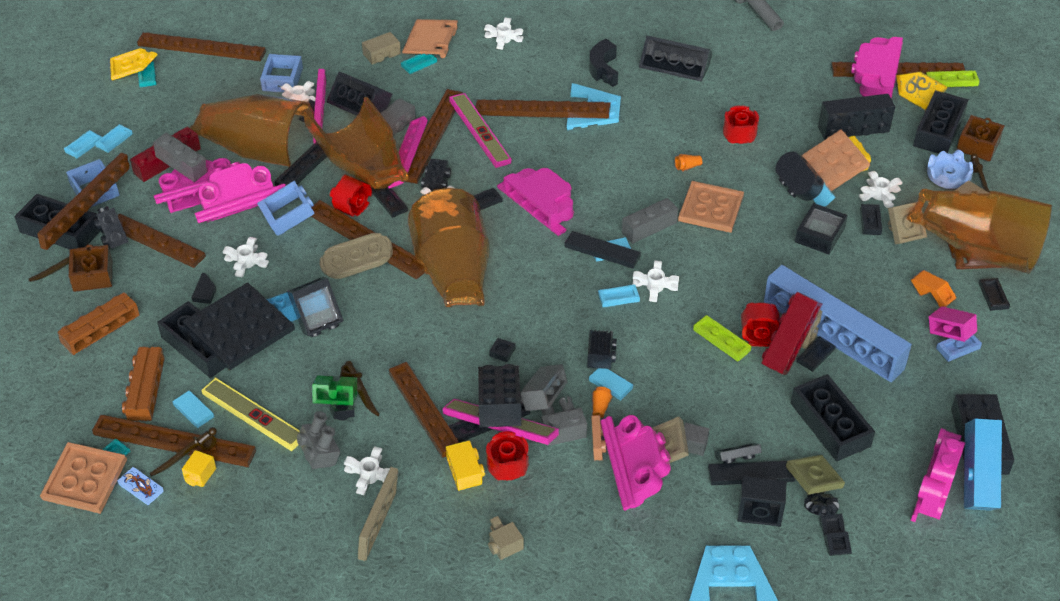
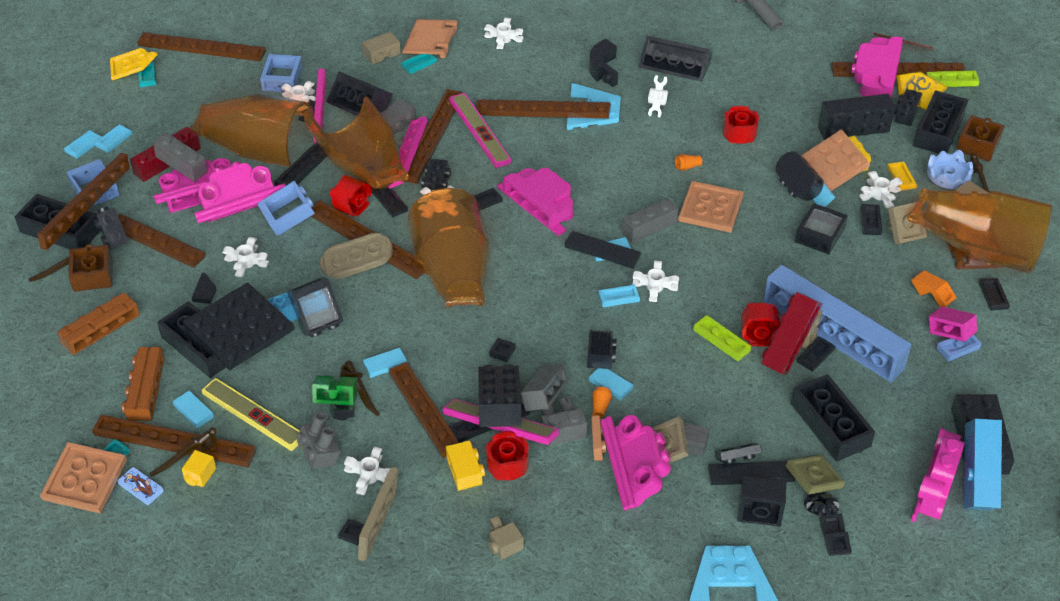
(351, 531): none -> black tile
(383, 362): none -> medium azure tile
(657, 96): none -> white pin
(901, 171): none -> yellow tile
(906, 42): none -> clear red piece
(908, 107): none -> black brick

